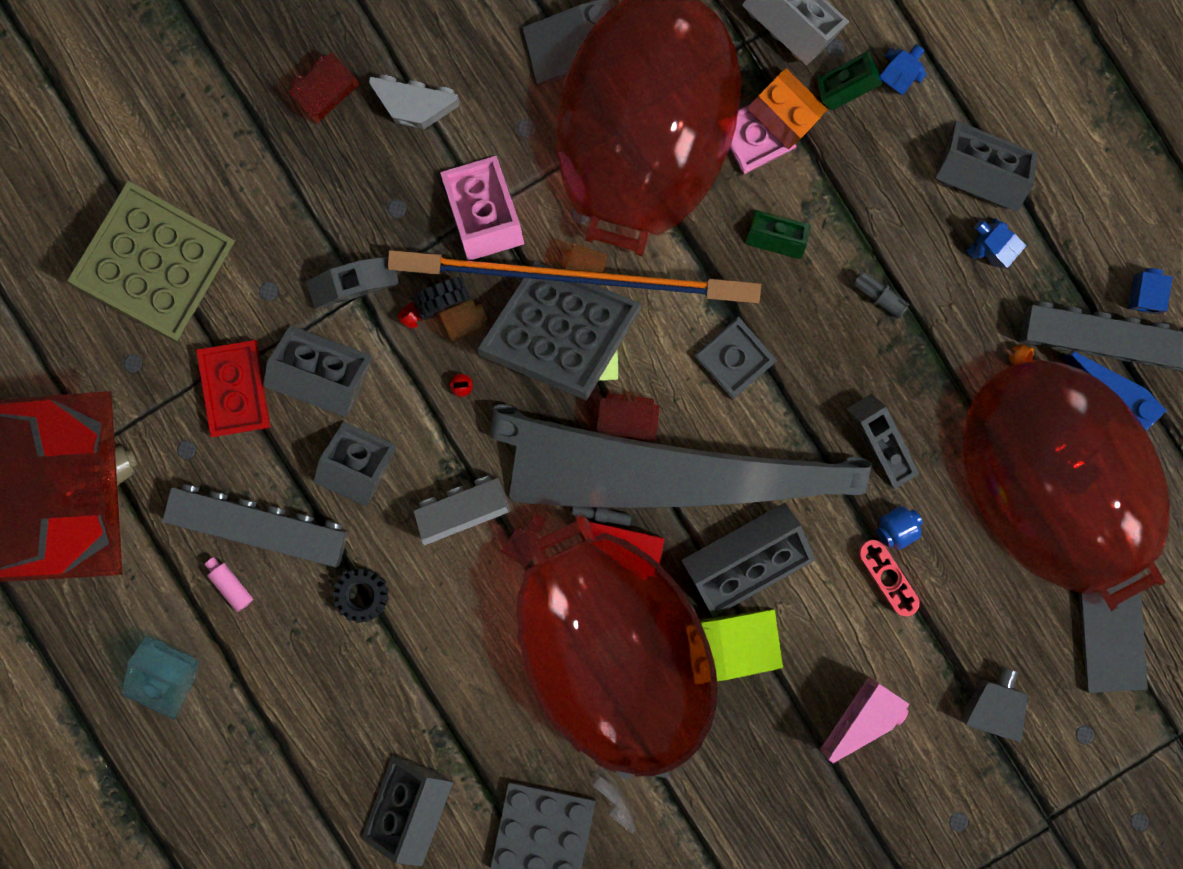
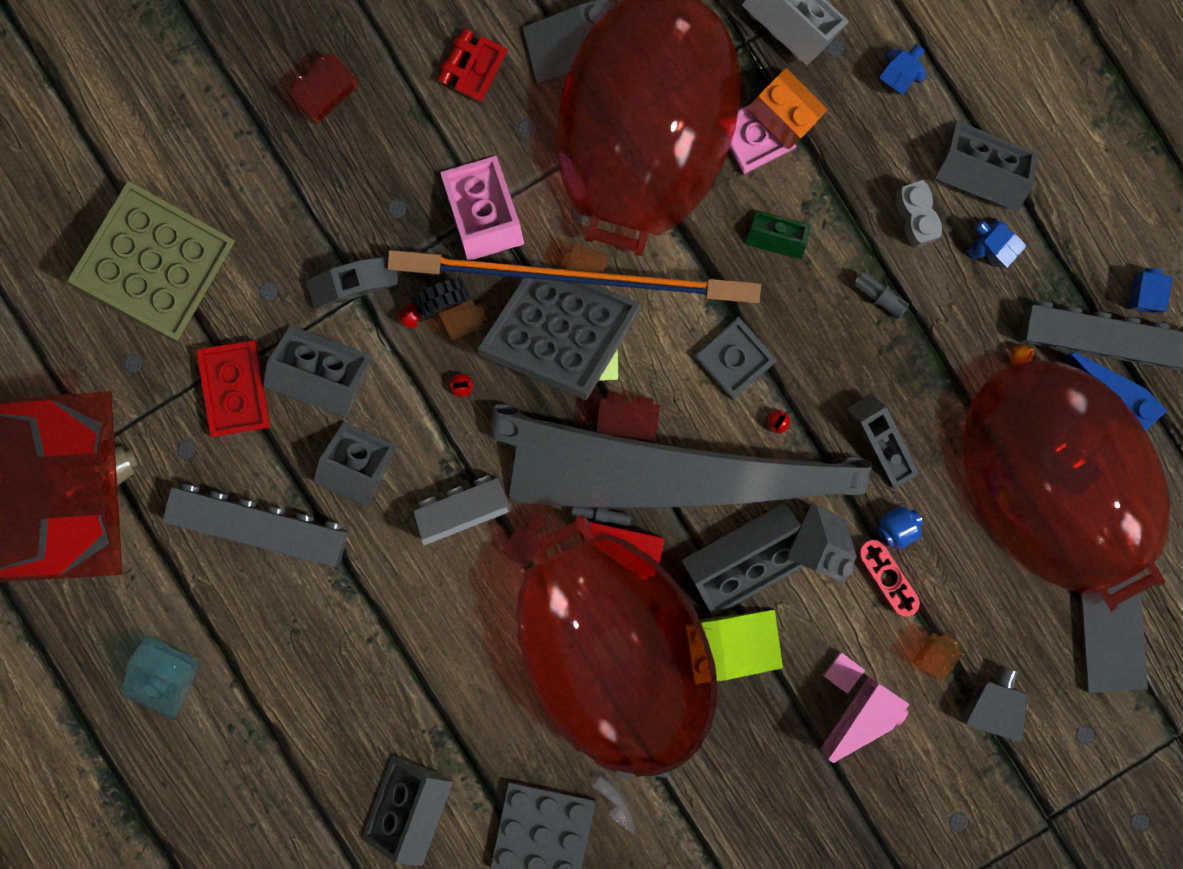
(228, 585): bright pink cylinder -> none
(348, 608): black tyre -> none
(412, 102): light grey slope -> none
(480, 69): none -> red plate
(772, 419): none -> red hinge
(824, 544): none -> dark grey slope
(843, 672): none -> bright pink tile
(848, 81): dark green slope -> none
(915, 207): none -> light grey brick
(939, 656): none -> clear orange brick

